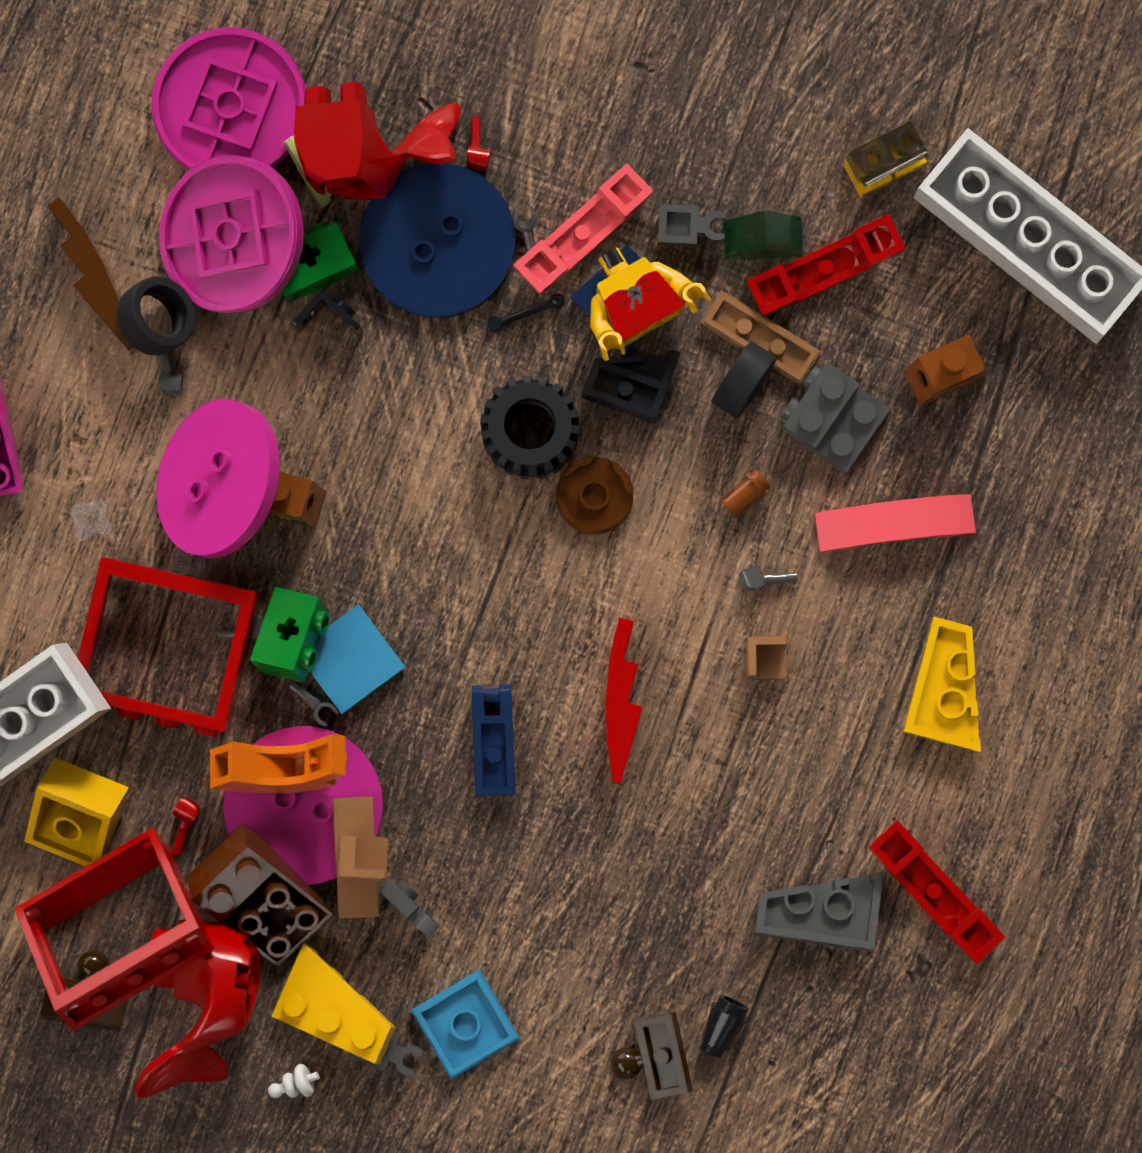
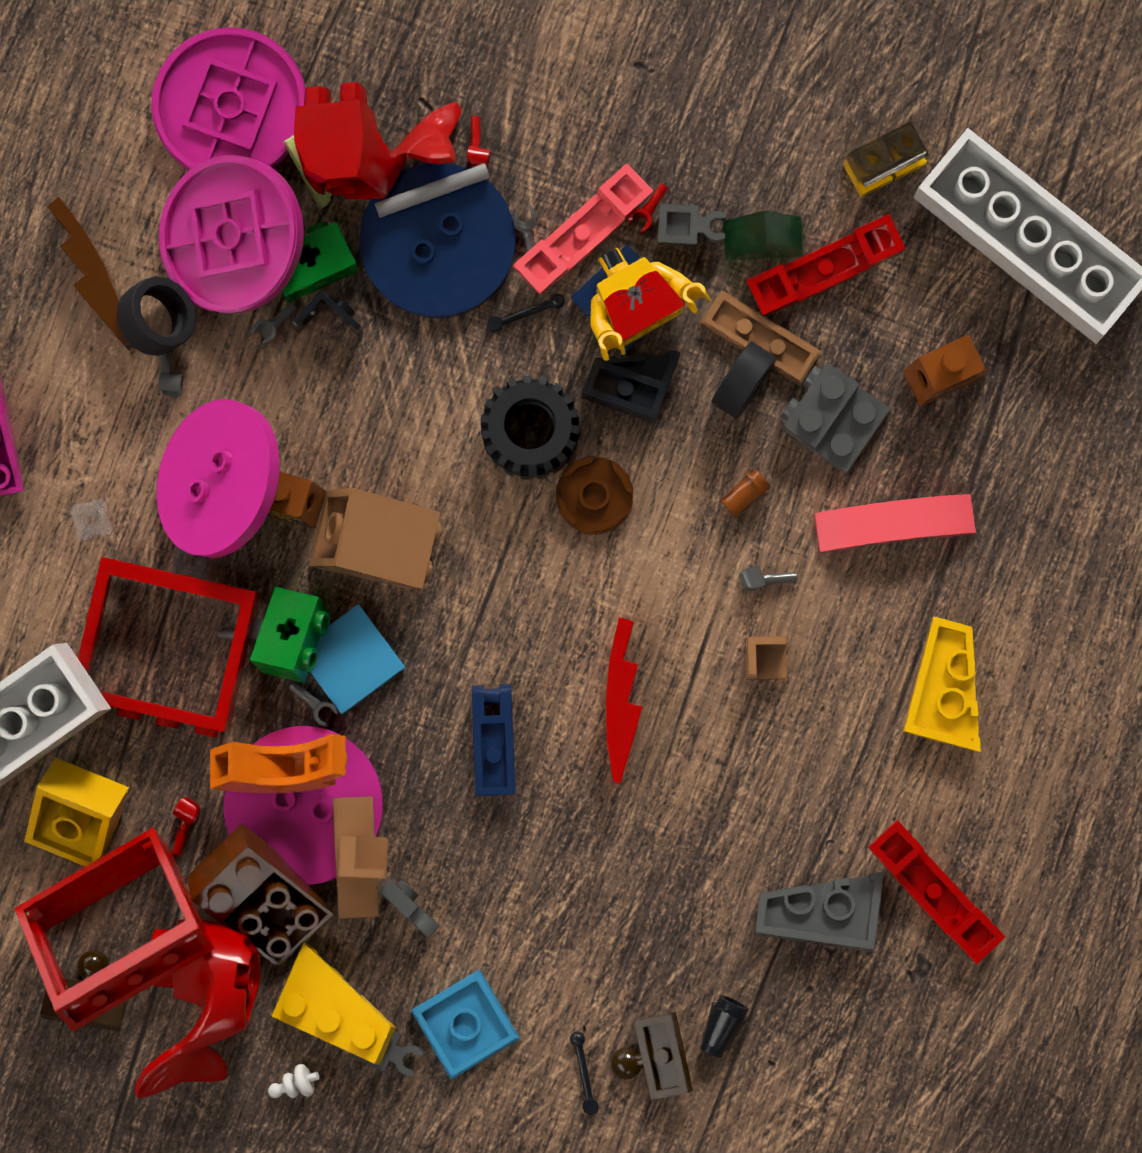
(268, 327): none -> dark grey hand
(375, 538): none -> medium nougat slope
(432, 190): none -> light grey bar
(590, 1105): none -> black hinge
(648, 208): none -> red hand

